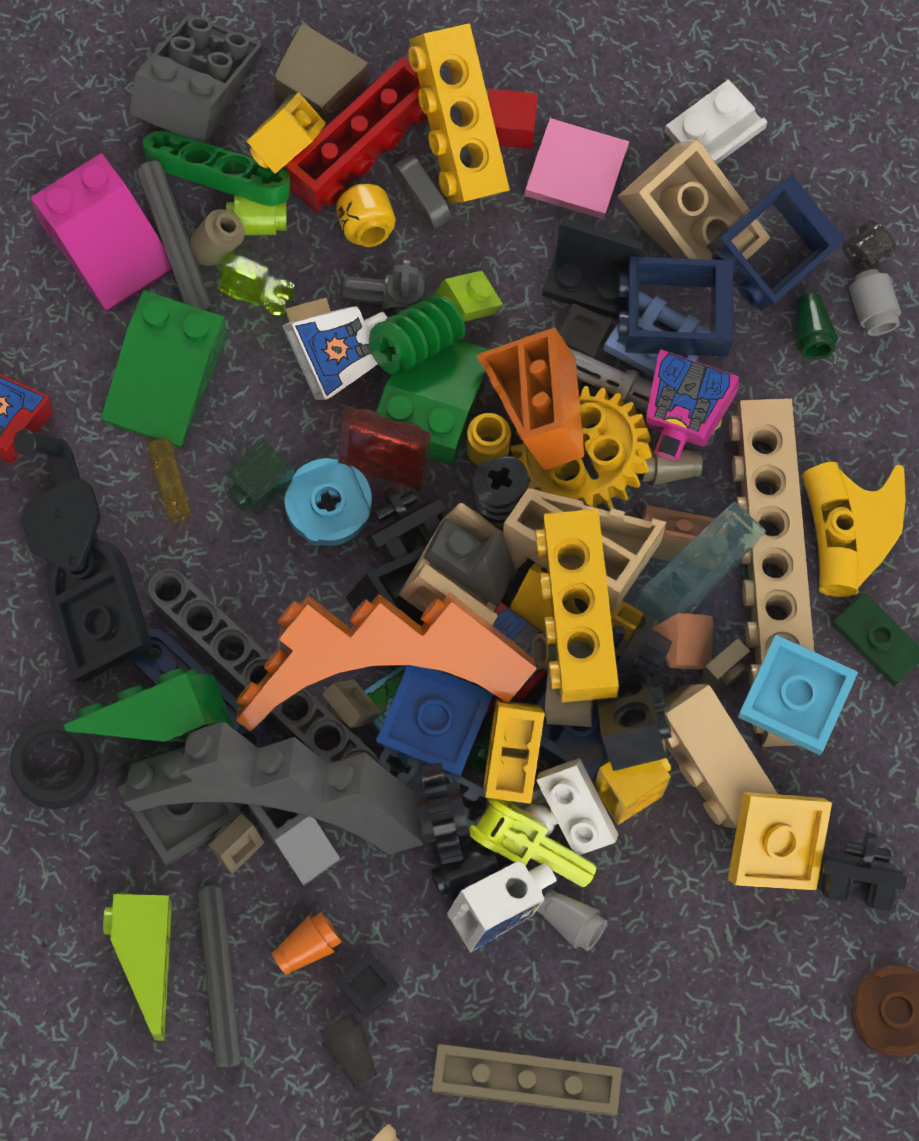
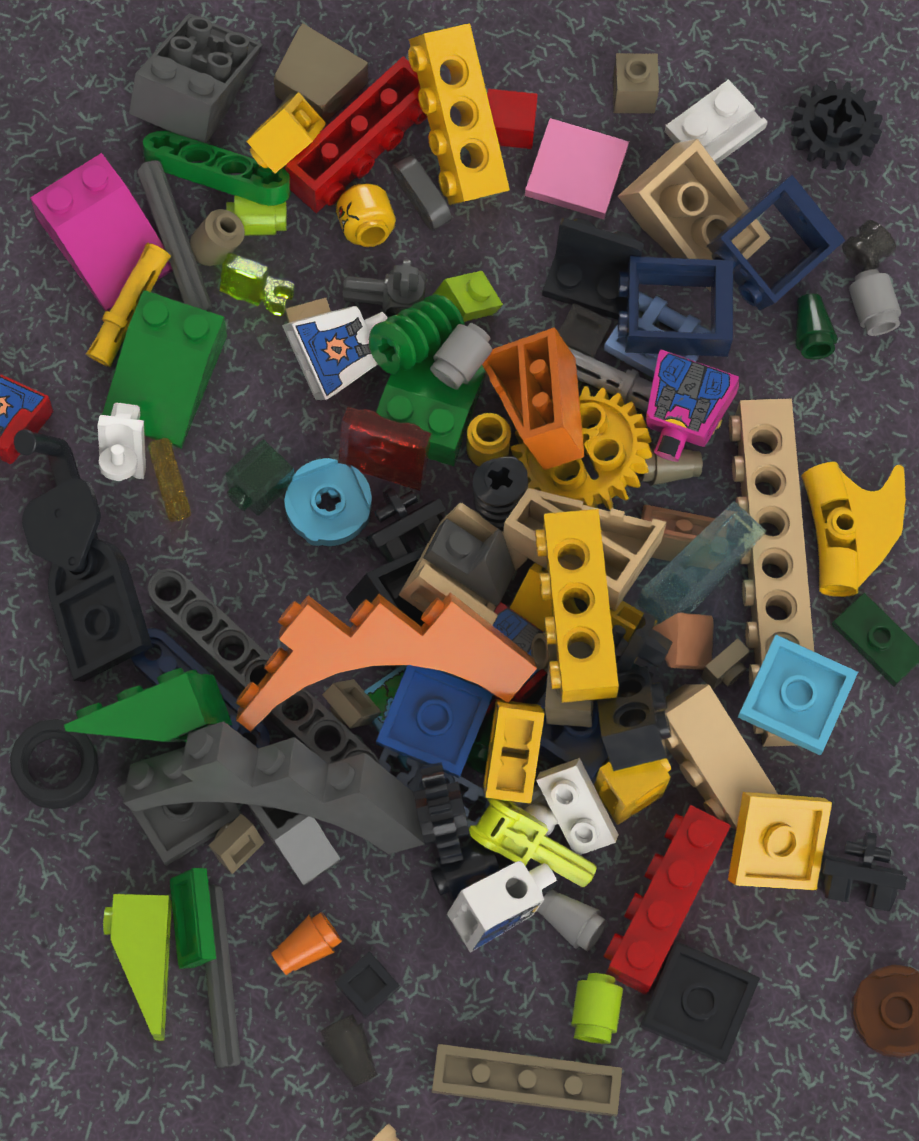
(118, 319): none -> yellow pin
(122, 443): none -> white hips
(192, 918): none -> green tile
(461, 355): none -> light grey brick
(596, 1008): none -> lime brick
(635, 83): none -> dark tan brick
(667, 900): none -> red brick
(699, 1002): none -> black plate
(815, 125): none -> black gear

